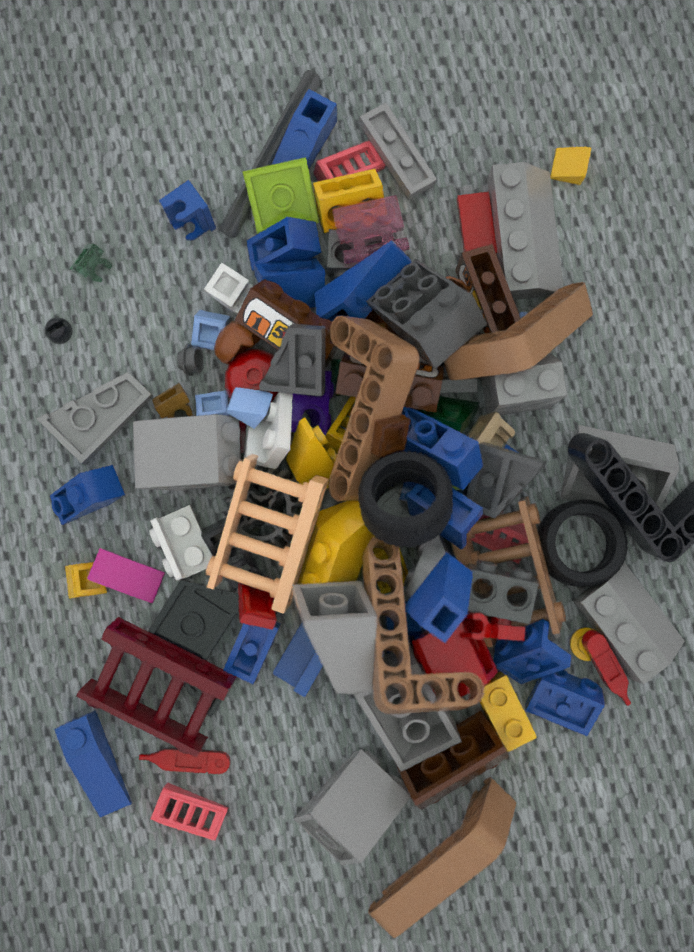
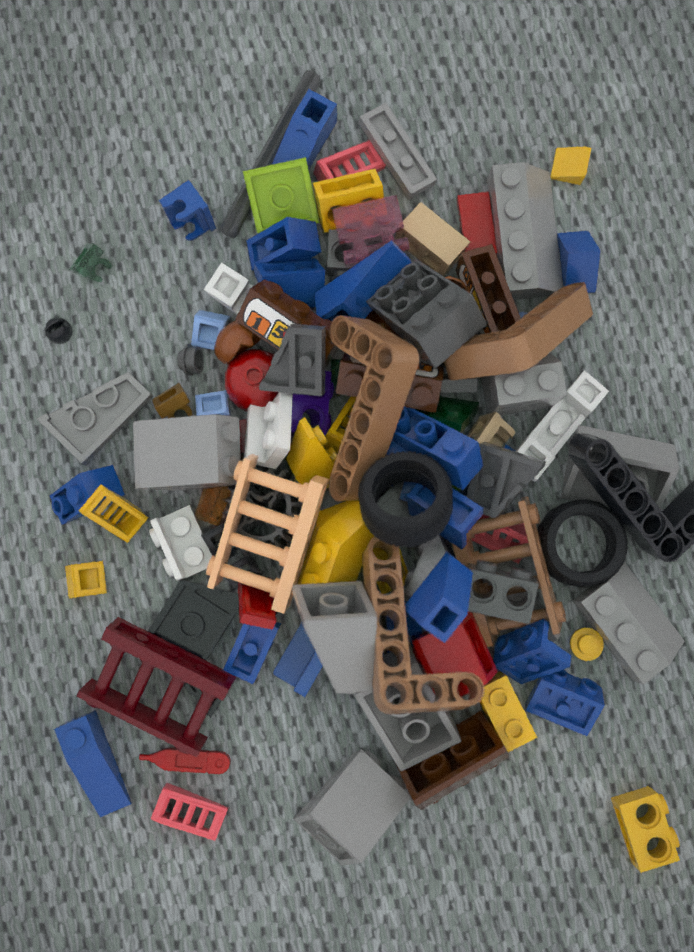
(126, 575): dark pink slope -> none
(127, 526): none -> yellow slope
(212, 504): none -> clear orange tile
(249, 405): light blue slope -> none
(390, 435): reddish brown tile -> none
(432, 239): none -> tan hinge
(450, 863): medium nougat beam -> none
(497, 628): red plate -> none
(563, 420): none -> white slope
(579, 259): none -> blue slope
(606, 664): red piece -> none
(639, 830): none -> yellow brick

